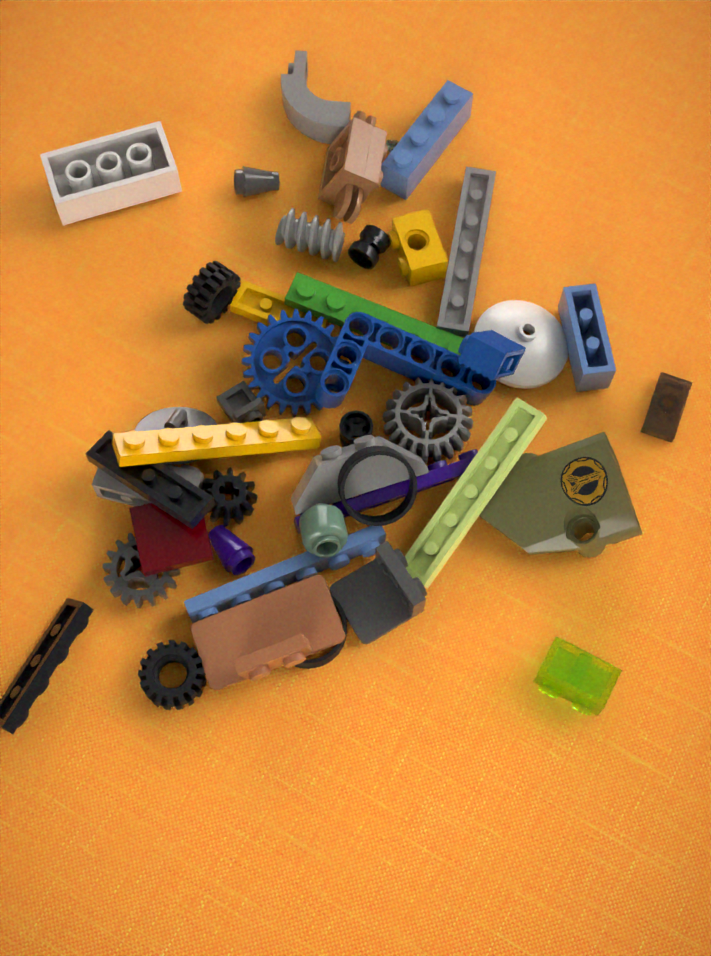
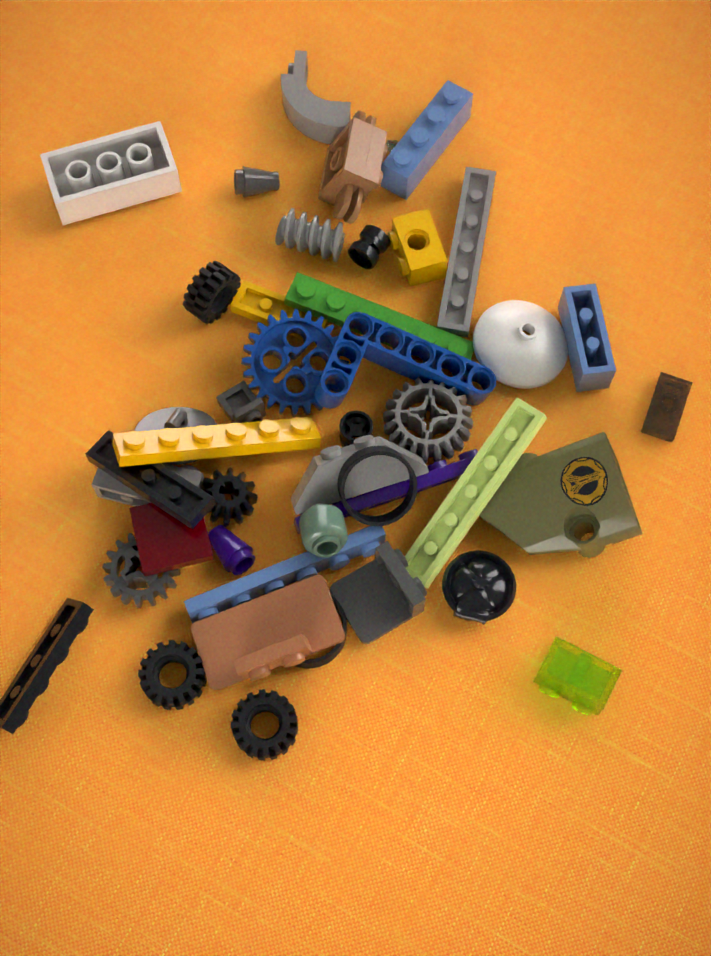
(249, 709): none -> black tyre
(479, 586): none -> black piece
(490, 354): blue brick -> none

